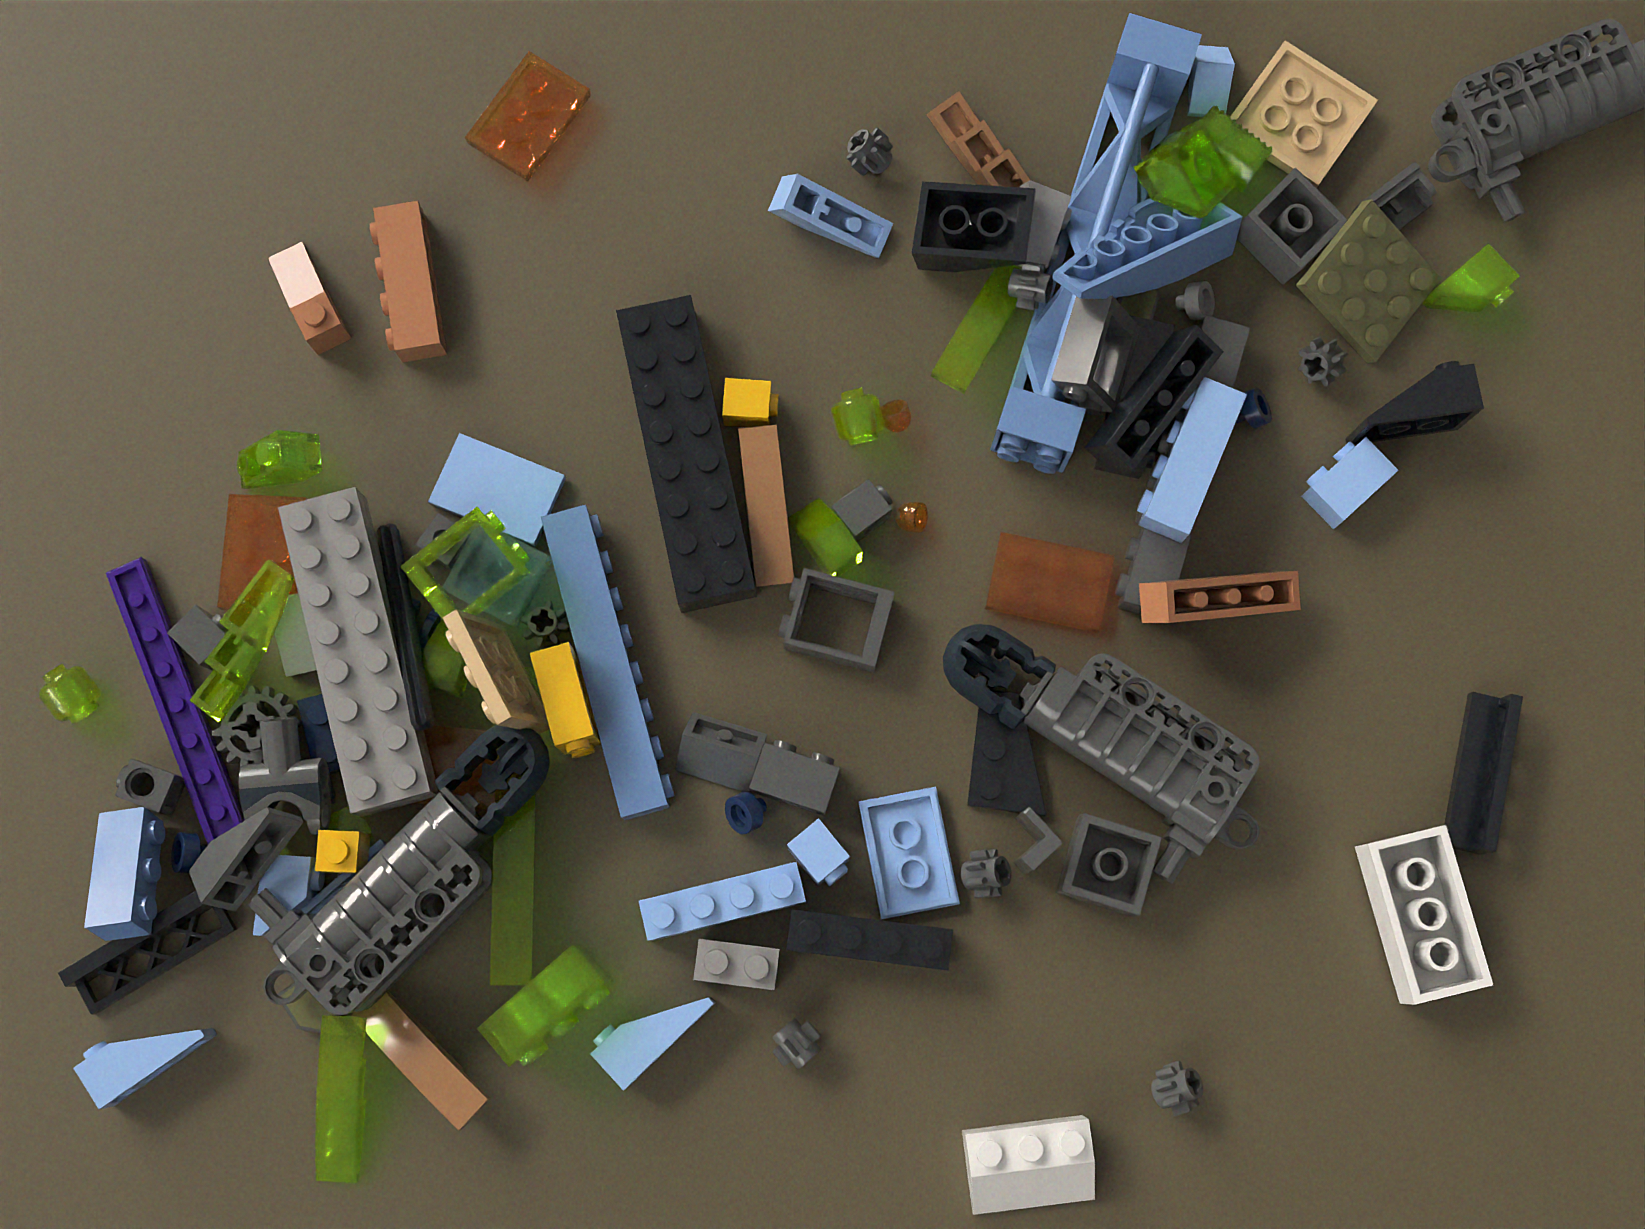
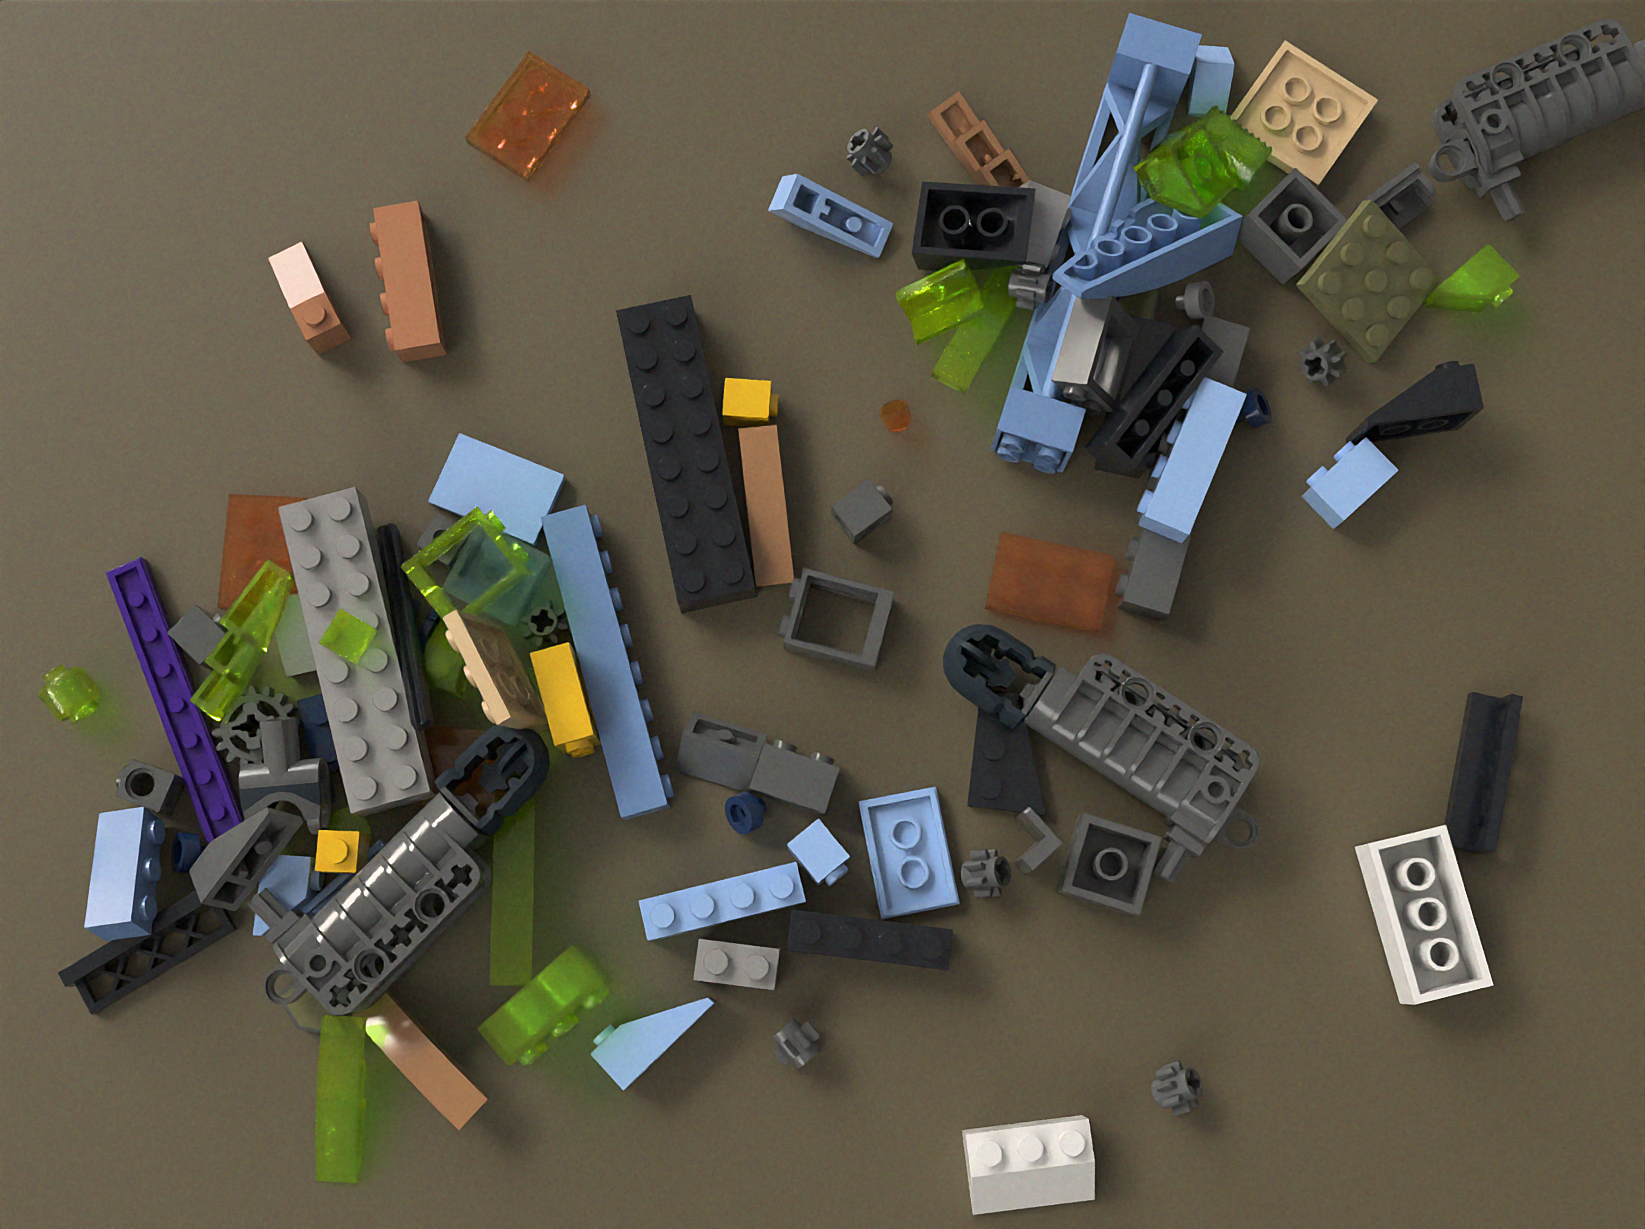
(123, 1067): light blue slope -> none
(280, 459): clear neon green slope -> none
(348, 636): none -> clear neon green tile
(826, 538): clear neon green slope -> none
(857, 417): clear neon green head -> none
(912, 517): clear orange hinge -> none
(941, 301): none -> clear neon green panel
(1219, 597): nougat brick -> none

